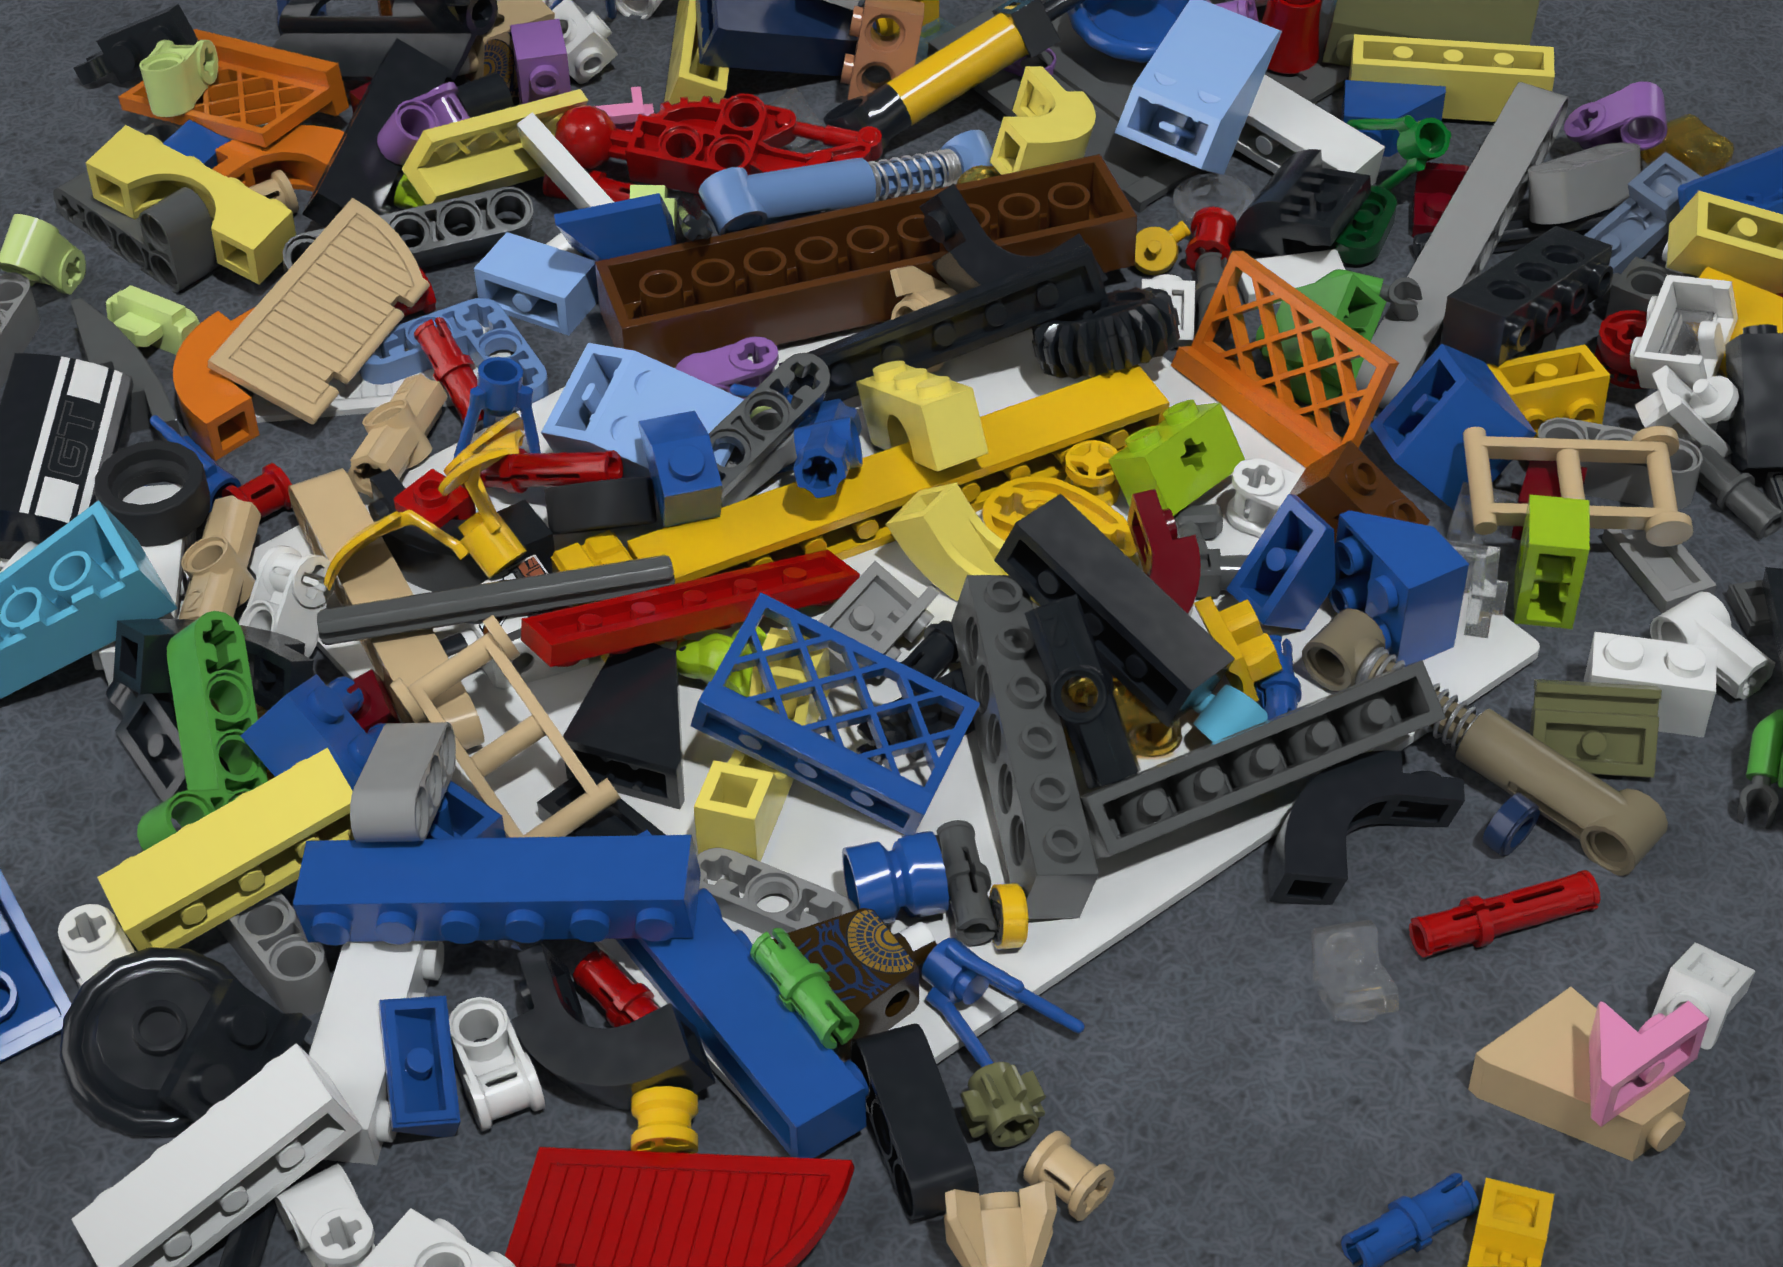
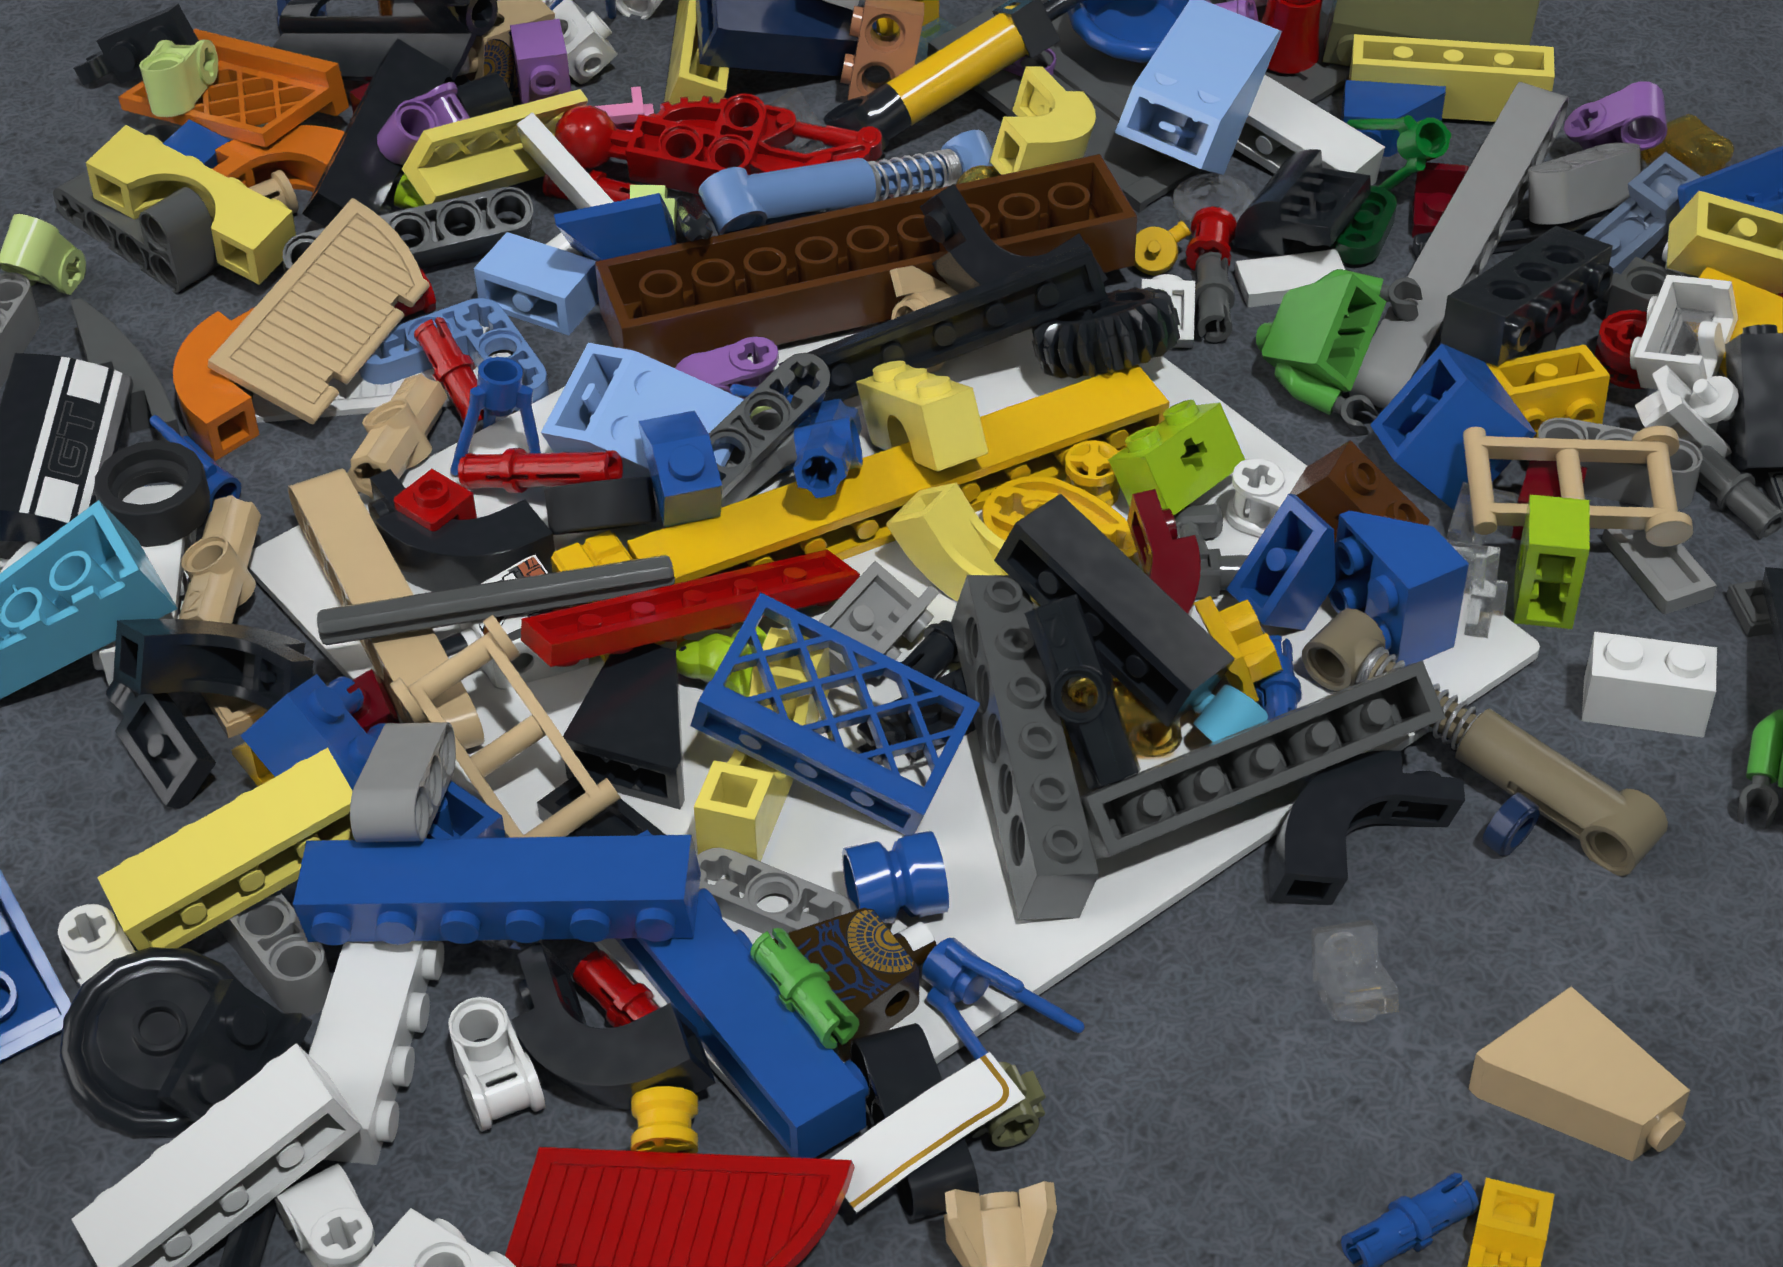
(150, 319): yellowish green piece -> none
(207, 663): bright green beam -> none
(266, 491): red bush -> none
(286, 602): white piece -> none
(419, 1066): blue slope -> none
(484, 533): yellow plant -> none
(927, 1127): none -> white sticker
(967, 882): dark grey pin -> none
(1010, 914): yellow tile -> none
(1074, 1177): tan bush -> none
(1254, 398): orange fence -> none
(1483, 919): red pin -> none
(1599, 724): olive plate -> none
(1633, 1063): bright pink slope -> none
(1706, 622): white piece -> none
(1709, 983): white bracket -> none

